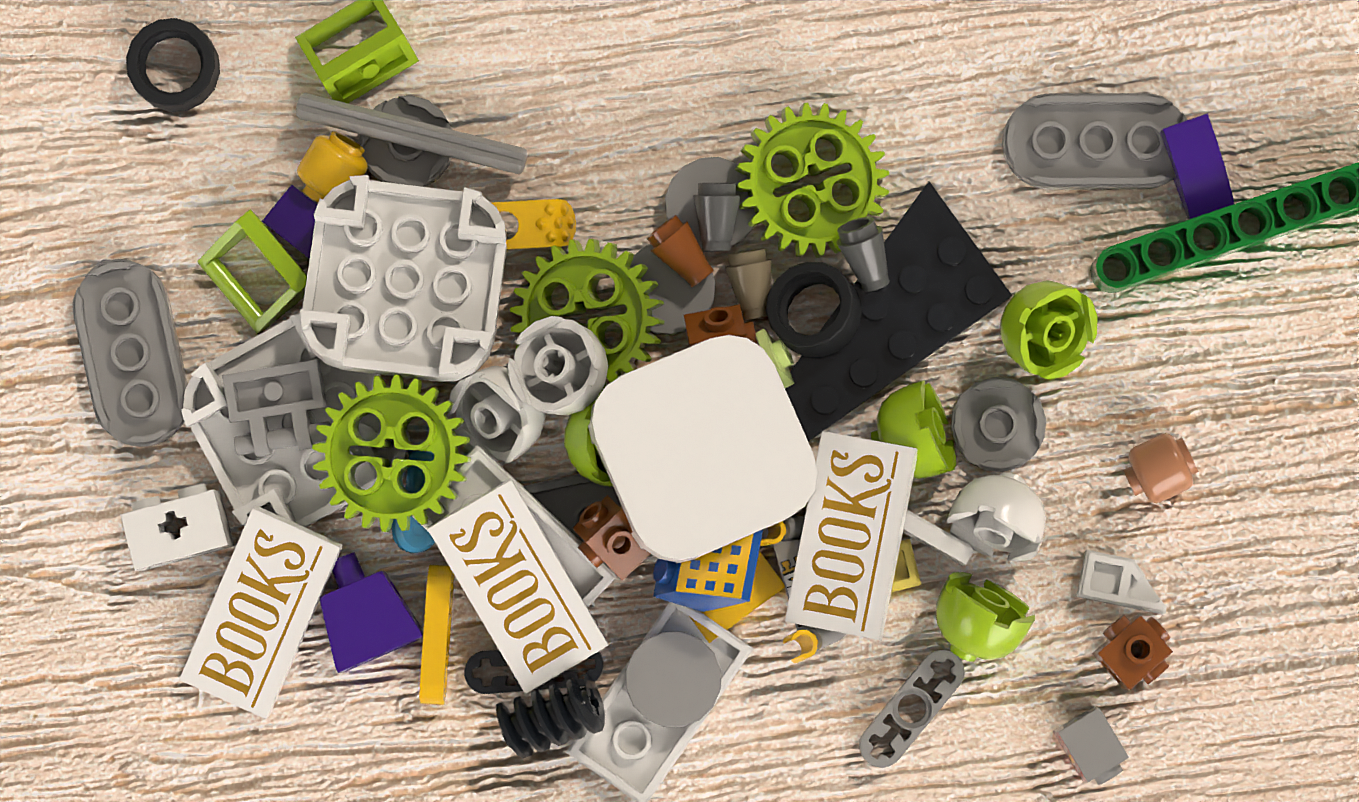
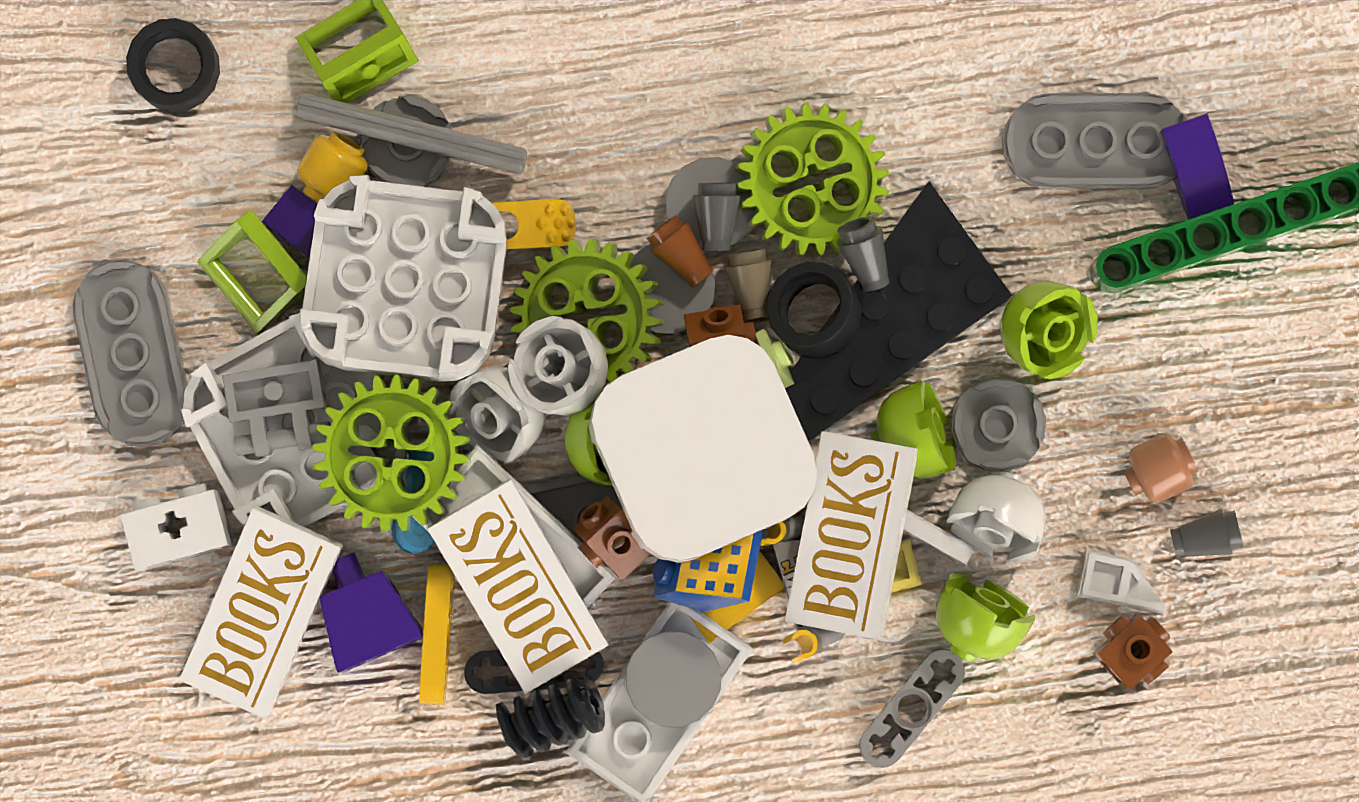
(1092, 746): light grey brick -> none
(1208, 535): none -> dark grey cone

